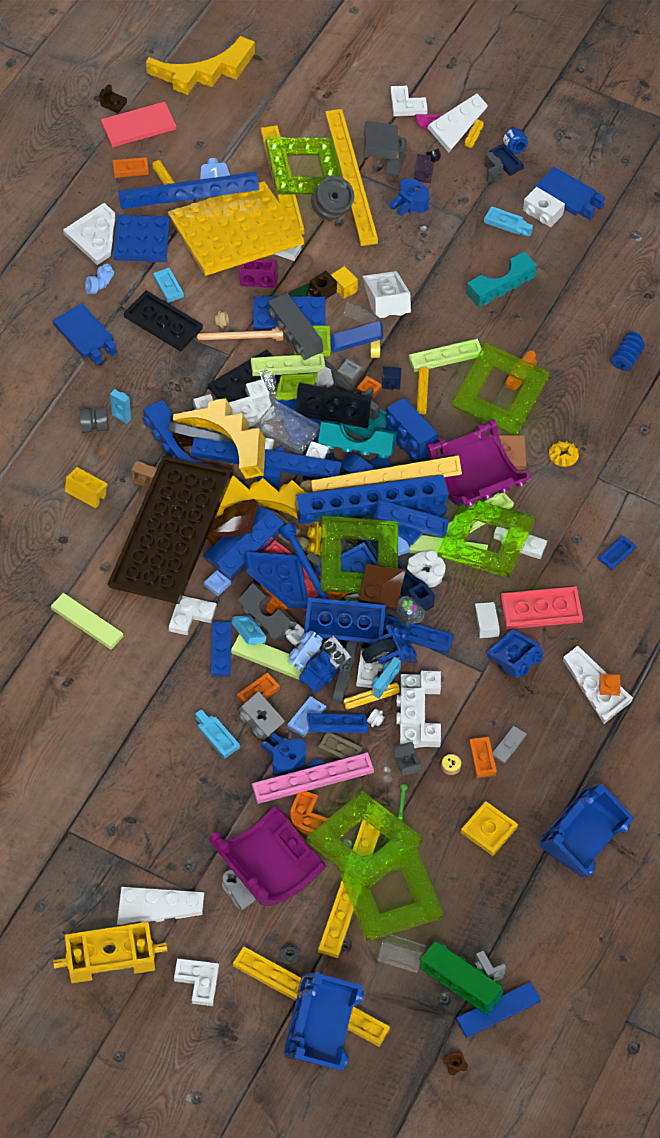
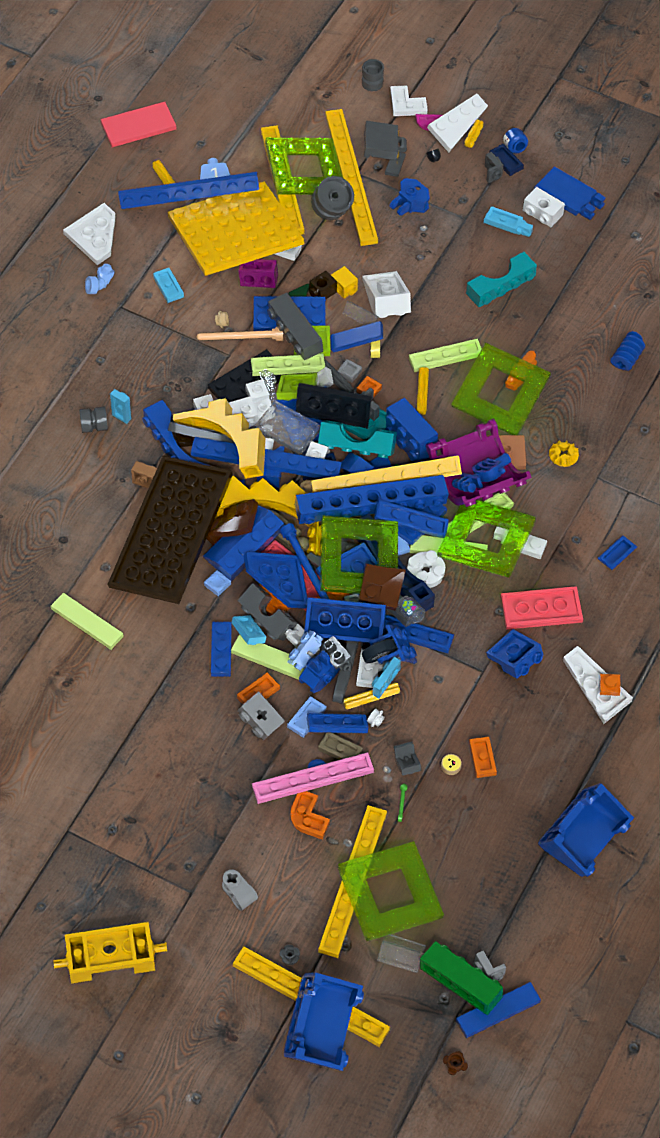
(85, 333): blue tile -> none
(85, 487): yellow hinge -> none
(111, 100): dark brown bracket -> none
(130, 167): orange plate -> none
(141, 238): blue plate -> none
(148, 905): white wing -> none
(163, 320): black plate -> none
(187, 611): white plate -> none
(202, 975): white plate -> none
(207, 72): yellow arch -> none
(216, 734): medium azure hinge -> none
(270, 858): magenta hinge -> none
(285, 754): blue hinge -> none
(366, 873): clear neon green plate -> none
(372, 75): none -> dark grey wheel
(391, 378): dark blue bracket -> none
(413, 709): white bracket -> none
(424, 168): clear purple brick -> none
(483, 472): none -> blue torso
(487, 620): white slope -> none
(489, 828): yellow plate -> none
(509, 744): light grey piece -> none

